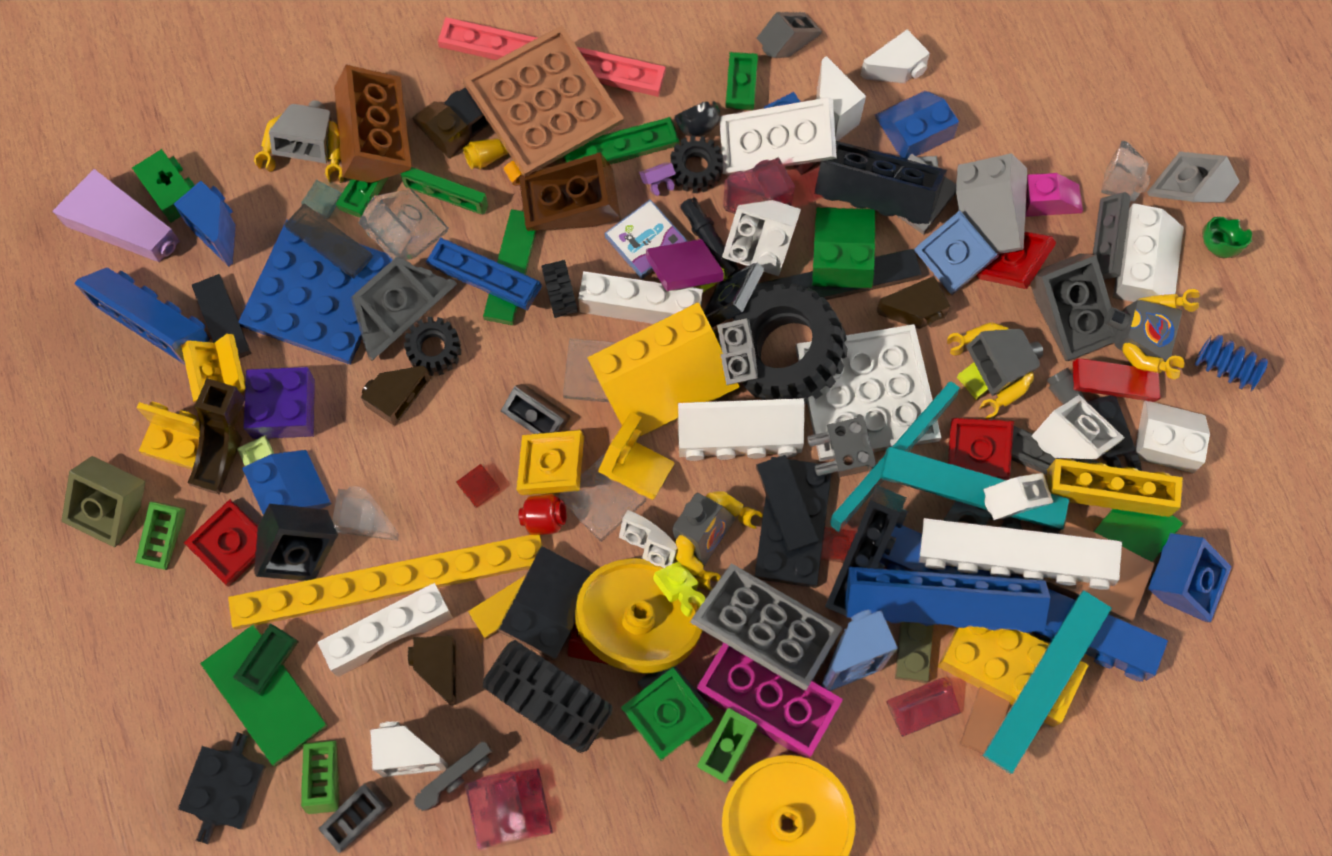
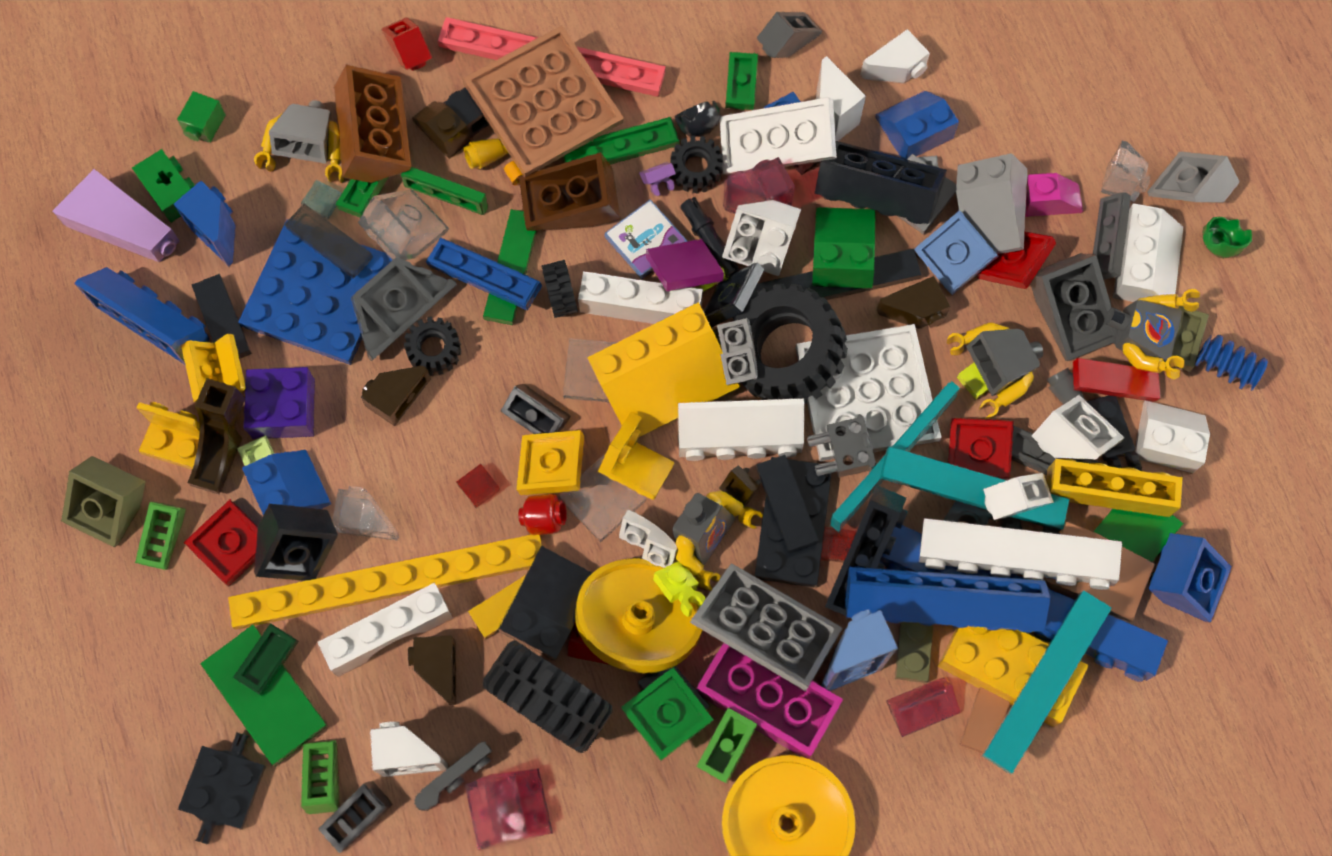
(201, 117): none -> green brick
(407, 44): none -> red slope
(740, 485): none -> dark brown tile
(1189, 336): none -> olive plate

